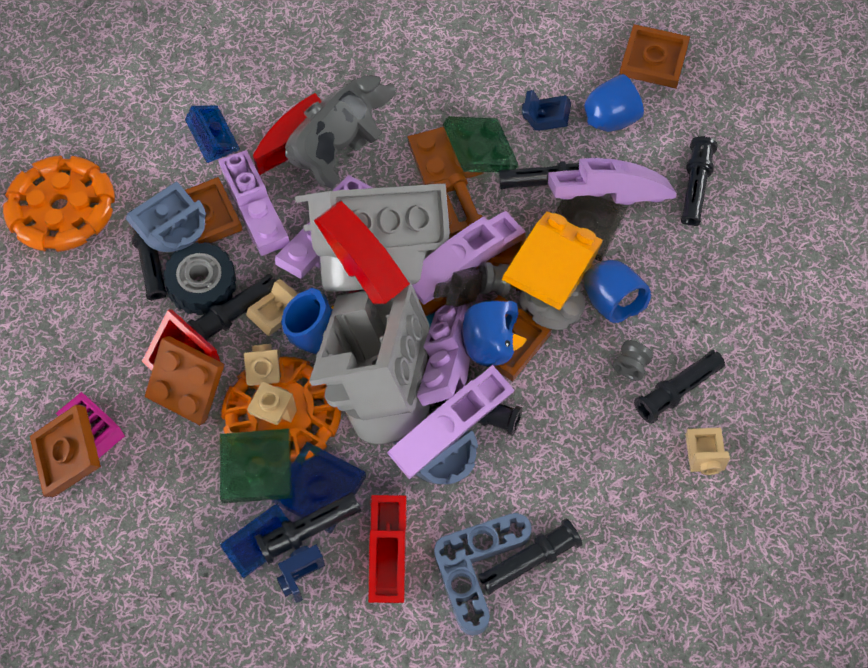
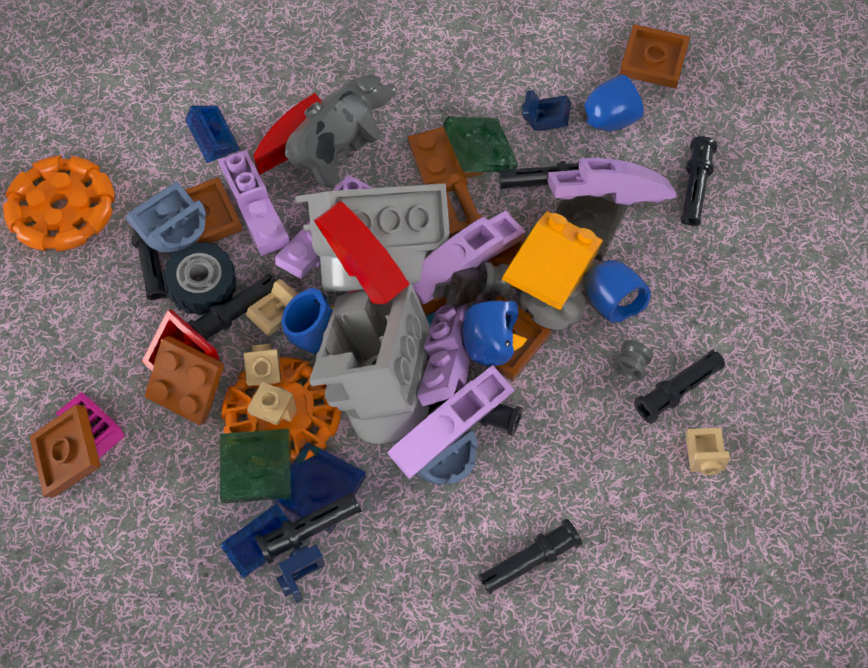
(387, 549): red slope -> none
(463, 566): sand blue beam -> none

